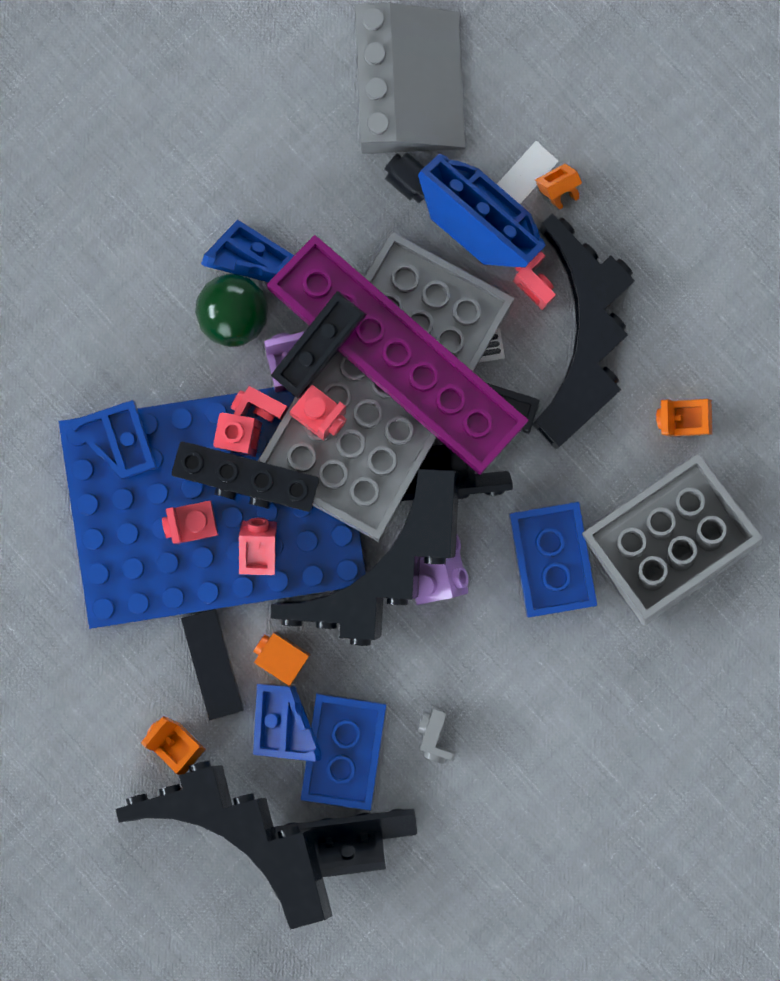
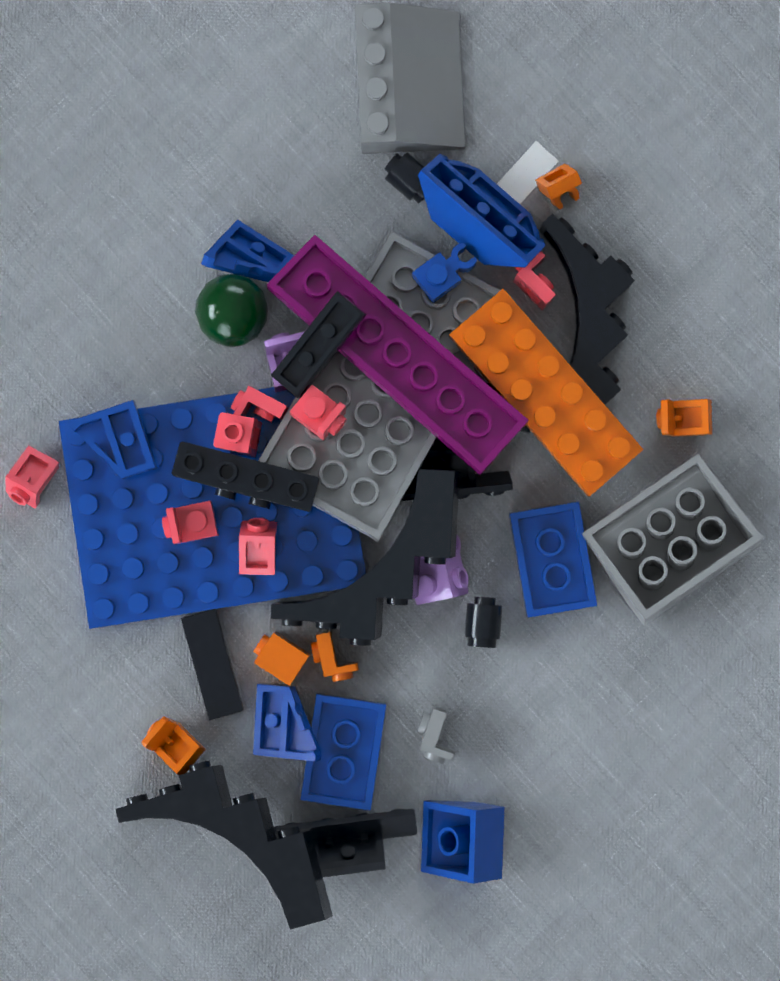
(30, 476): none -> coral bracket
(324, 652): none -> orange bracket
(440, 275): none -> blue plate
(463, 840): none -> blue slope
(483, 622): none -> black brick
(546, 391): none -> orange plate

